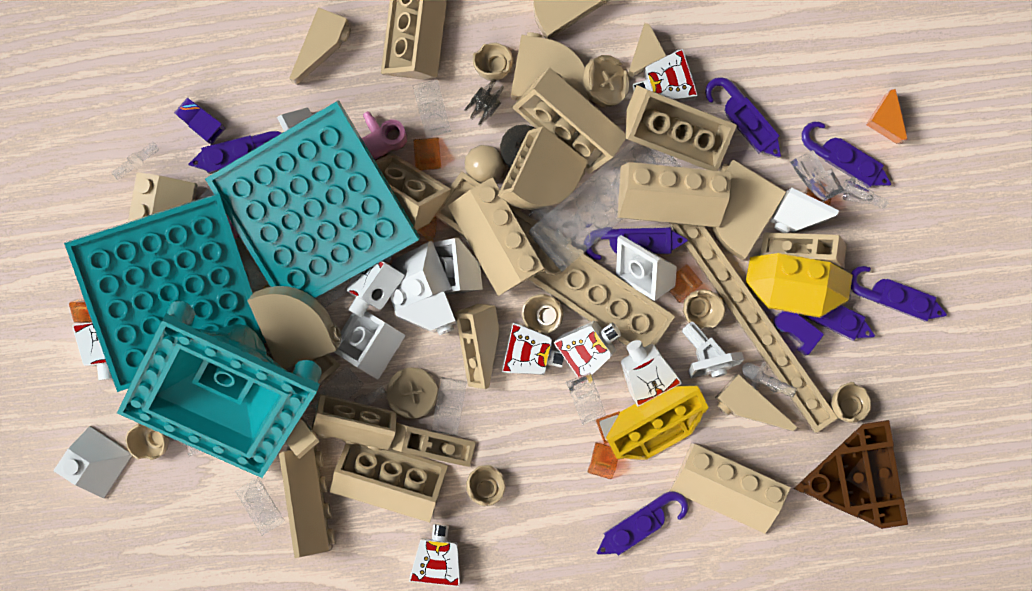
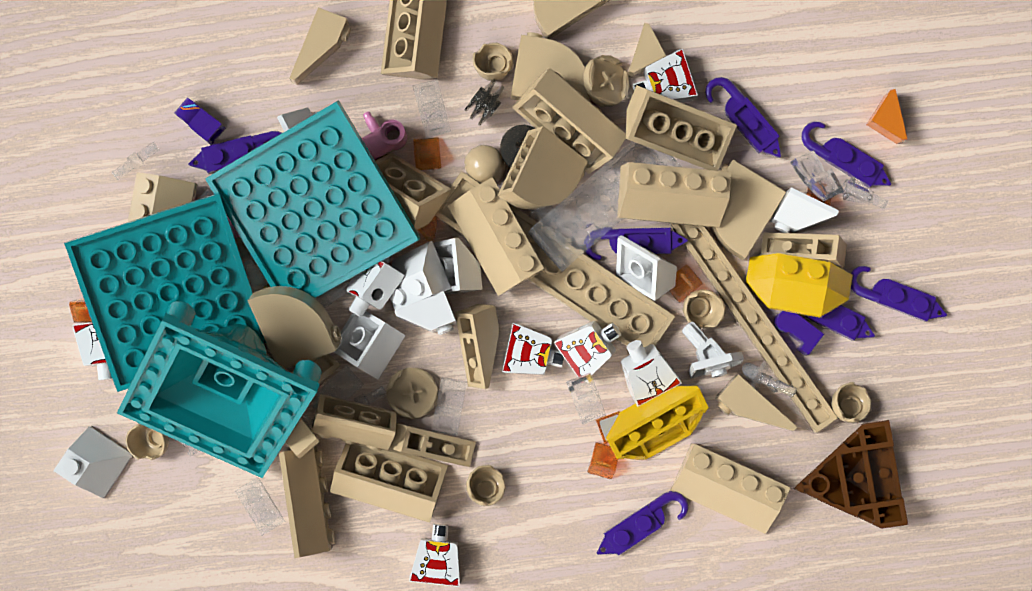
(542, 313): tan hair -> none

